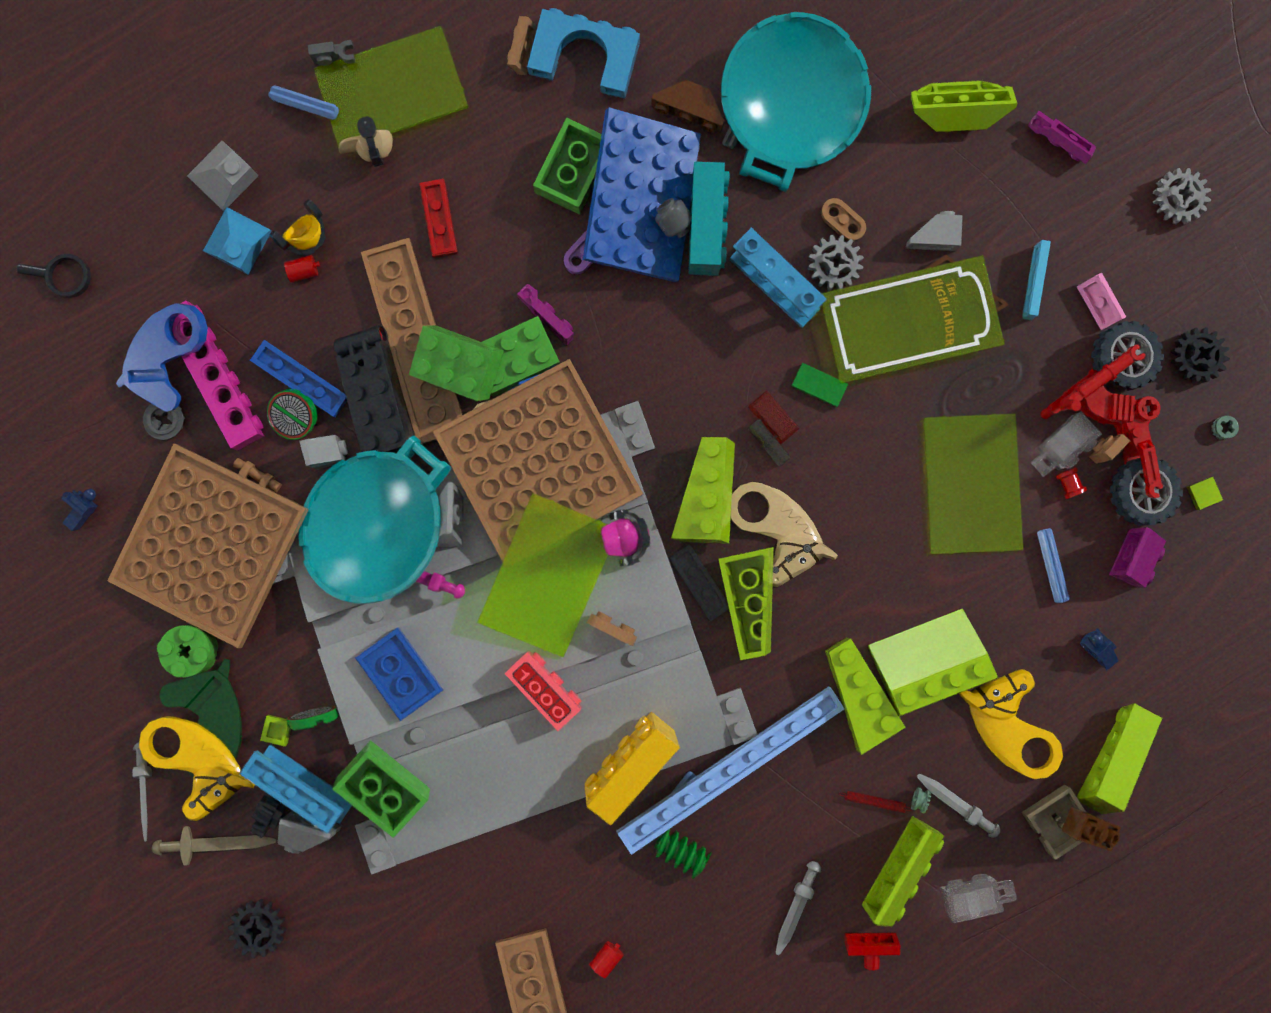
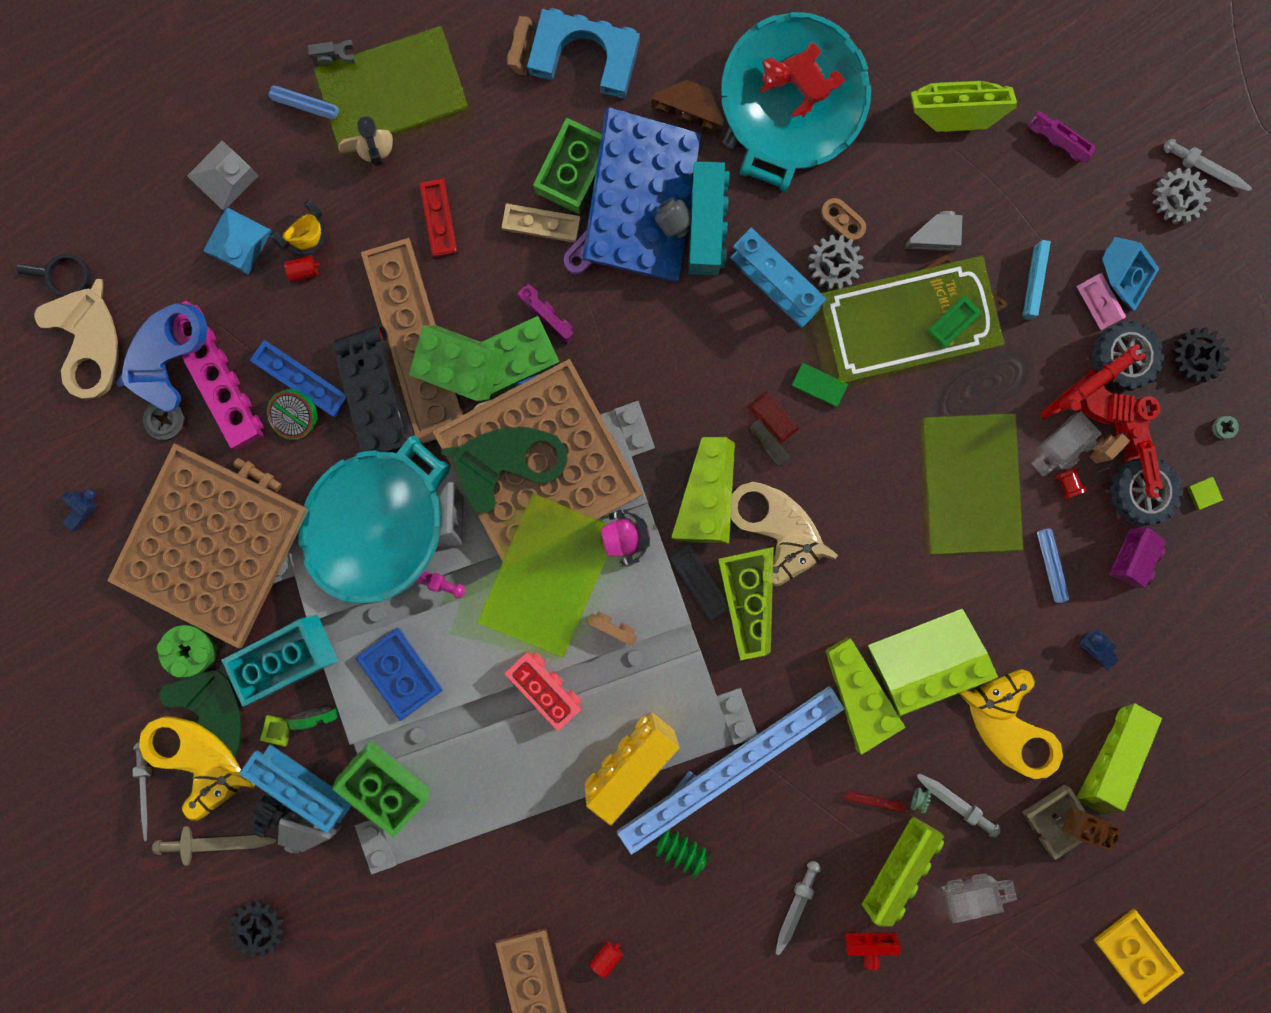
(95, 336): none -> tan animal
(280, 660): none -> teal brick
(323, 451): light grey slope -> none
(504, 449): none -> dark green animal
(541, 223): none -> tan plate
(804, 75): none -> red animal
(954, 322): none -> green tile
(1129, 270): none -> dark azure slope
(1138, 956): none -> yellow tile
(1193, 158): none -> light grey sword

